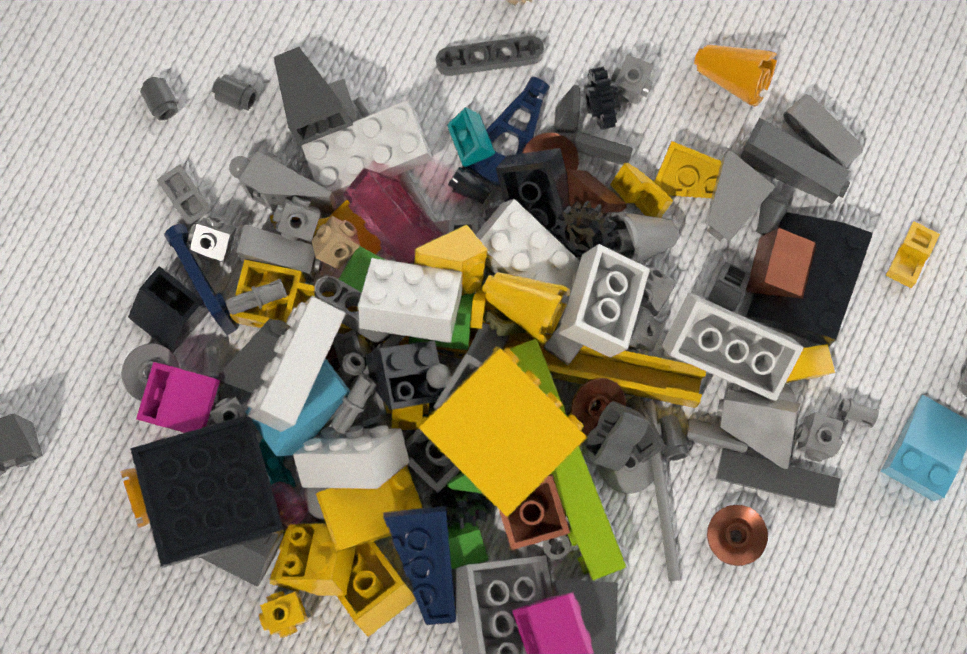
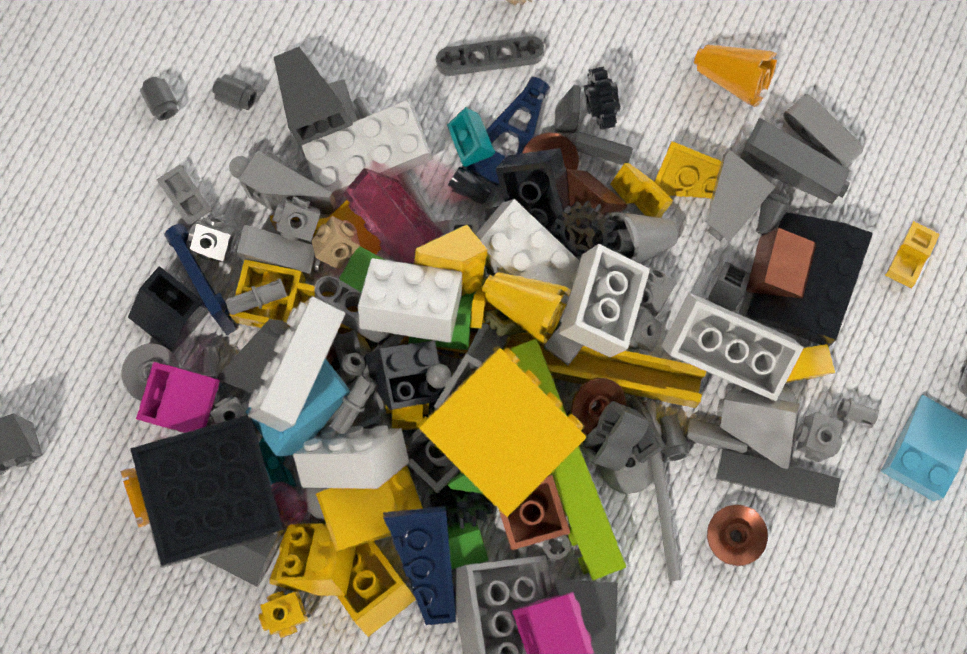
(633, 79): light grey brick -> none

